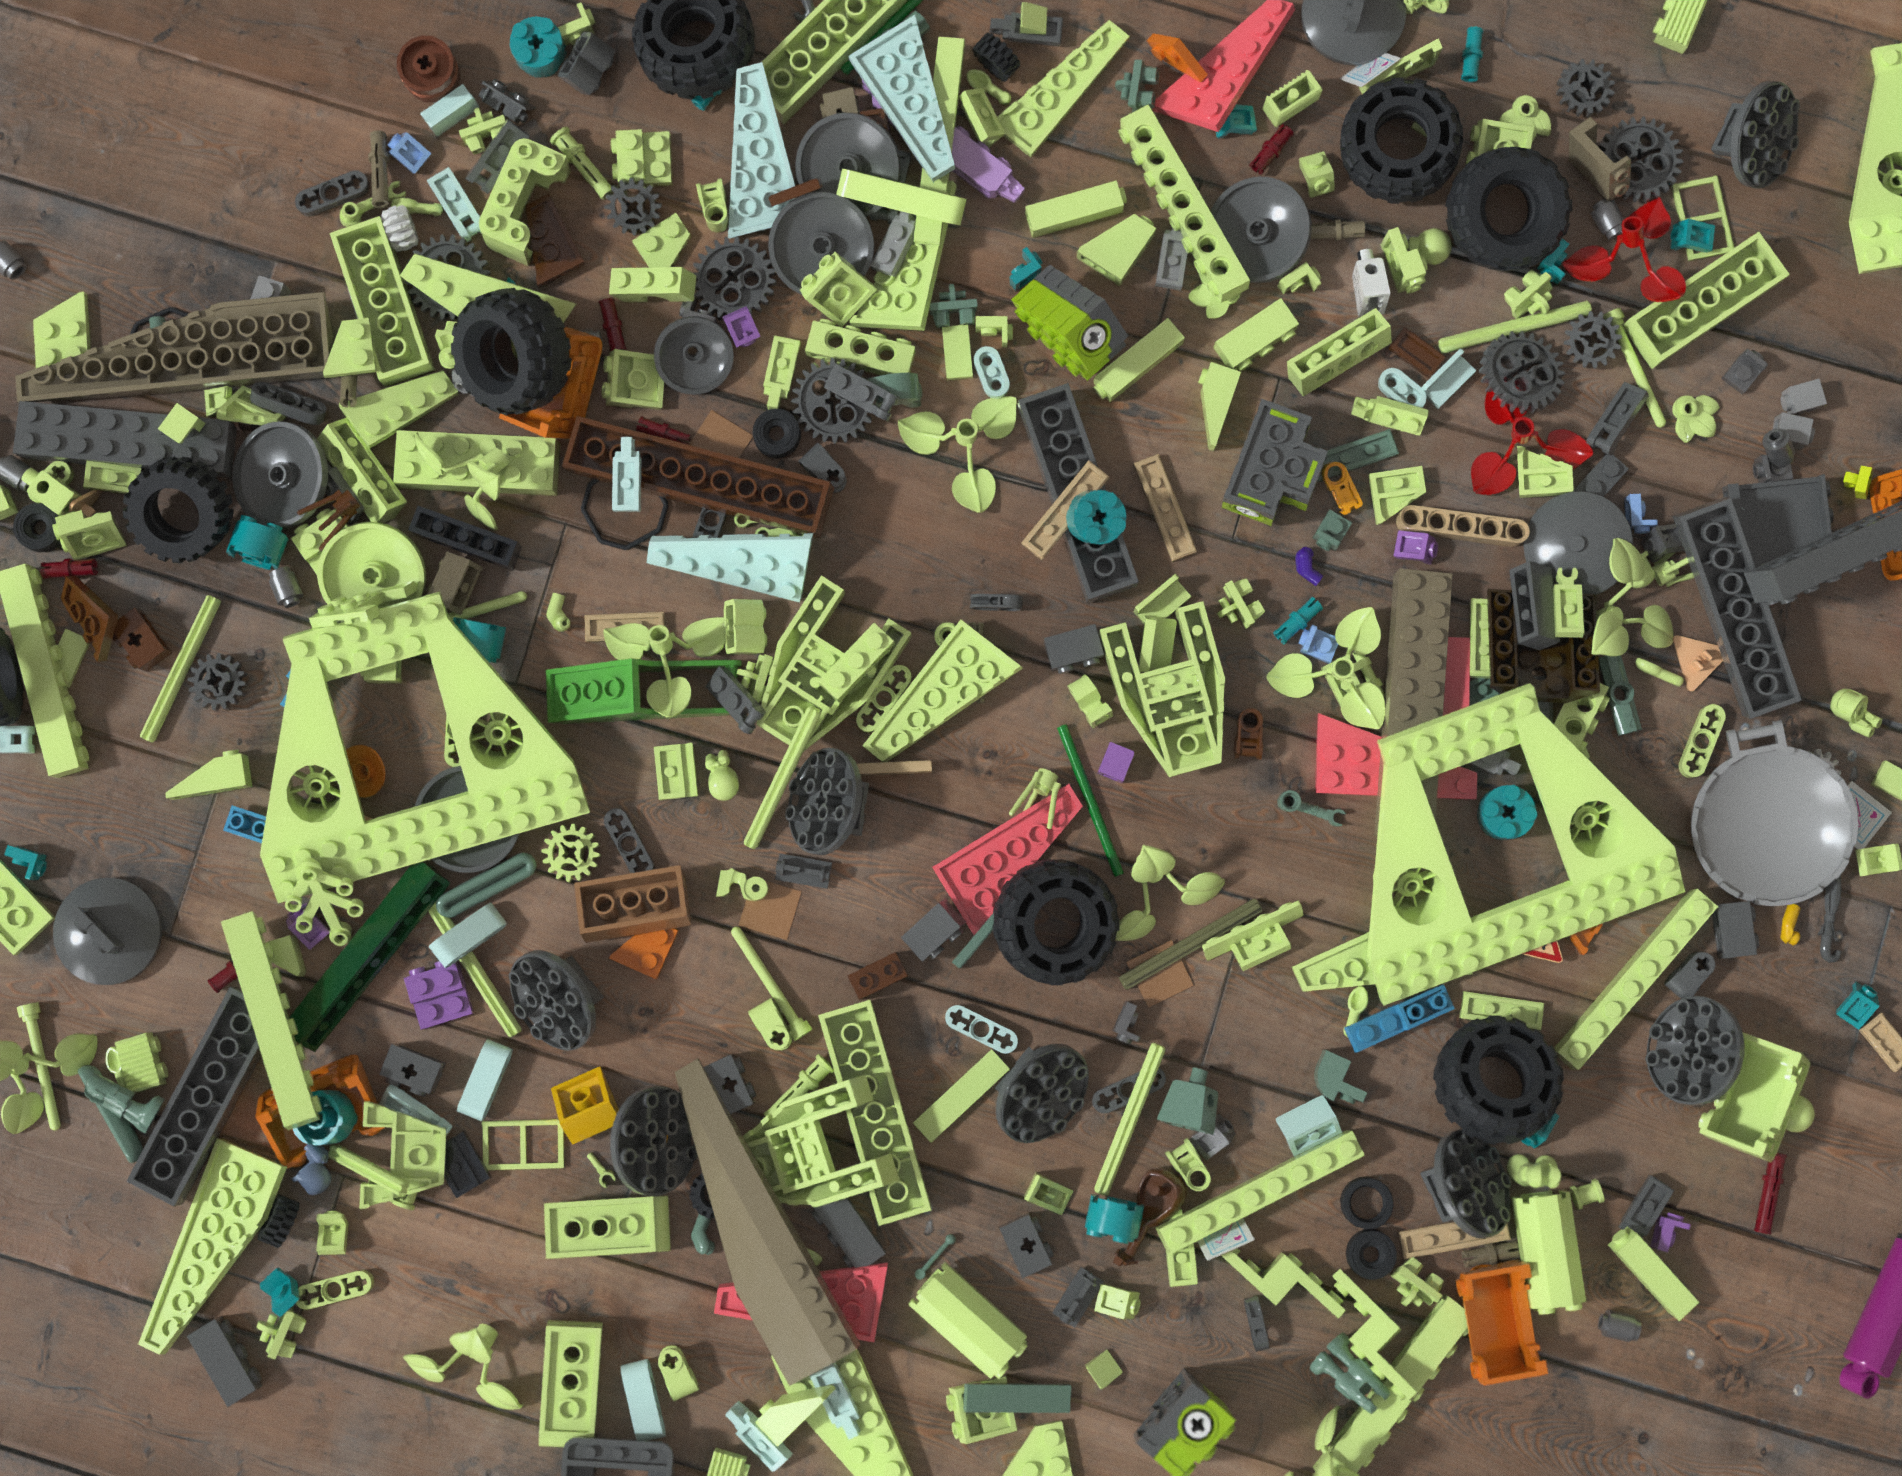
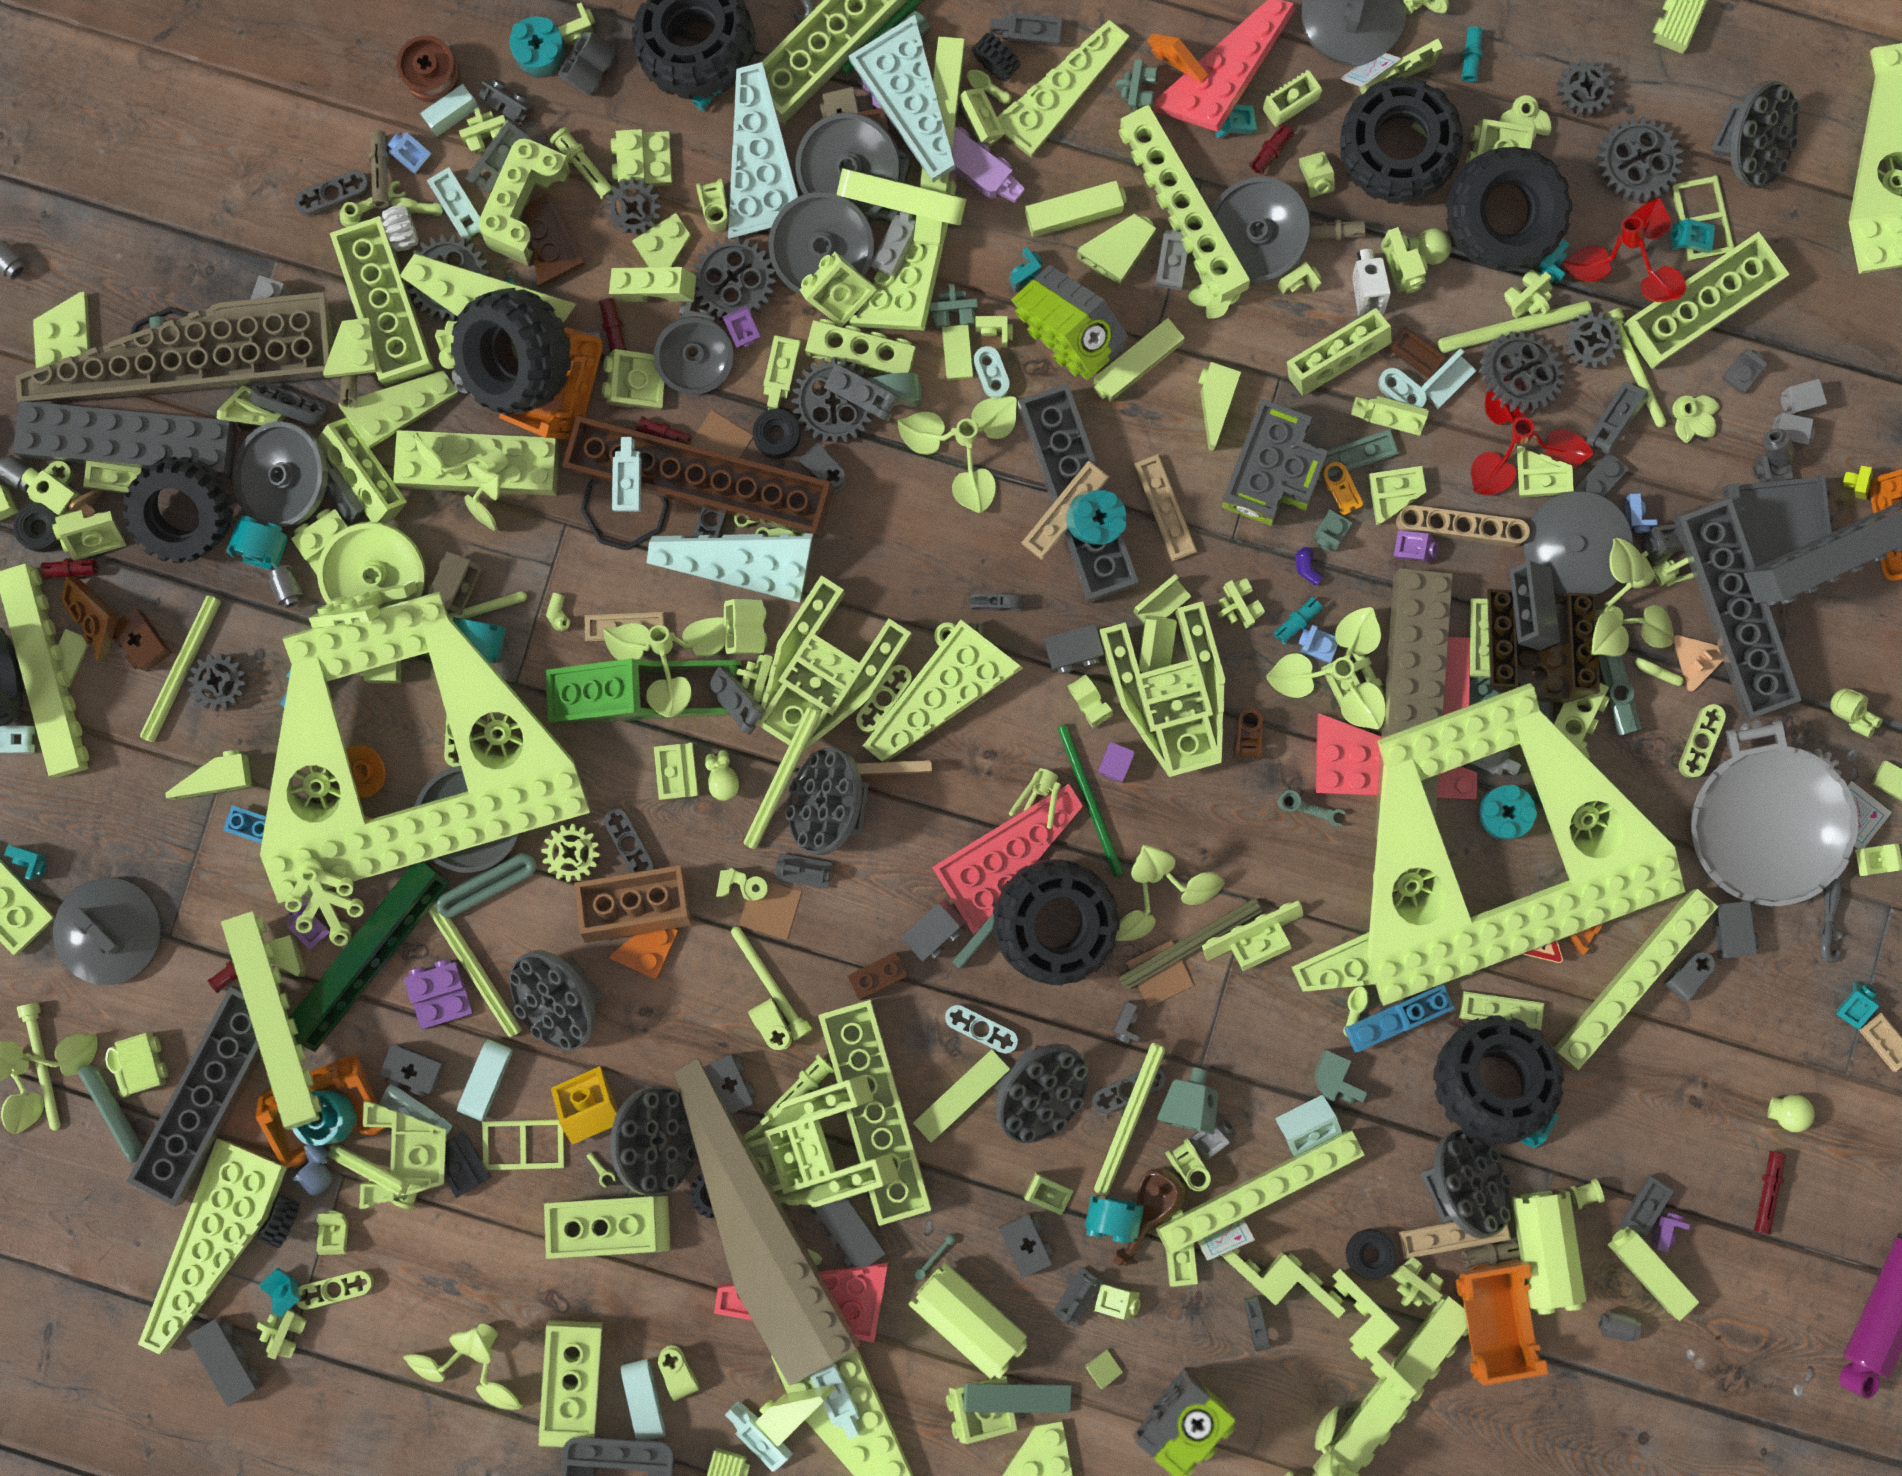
(120, 1102): sand green piece -> none
(180, 423): yellowish green panel -> none
(216, 398): yellowish green tile -> none
(346, 507): reddish brown plant -> none
(465, 538): black brick -> none
(468, 935): light aqua beam -> none
(700, 1238): sand green arm -> none
(795, 191): reddish brown tile -> none
(856, 662): yellowish green brick -> none
(1033, 19): yellowish green slope -> none
(1256, 336): yellowish green brick -> none
(1357, 1380): sand green piece -> none
(1387, 1199): black tyre -> none
(1540, 1174): yellowish green piece -> none
(1568, 606): yellowish green plate -> none
(1606, 176): dark tan panel -> none
(1608, 218): flat silver brick -> none
(1695, 1051): dark grey bracket -> none
(1760, 1101): yellowish green windscreen -> none
(1789, 921): yellow arm -> none

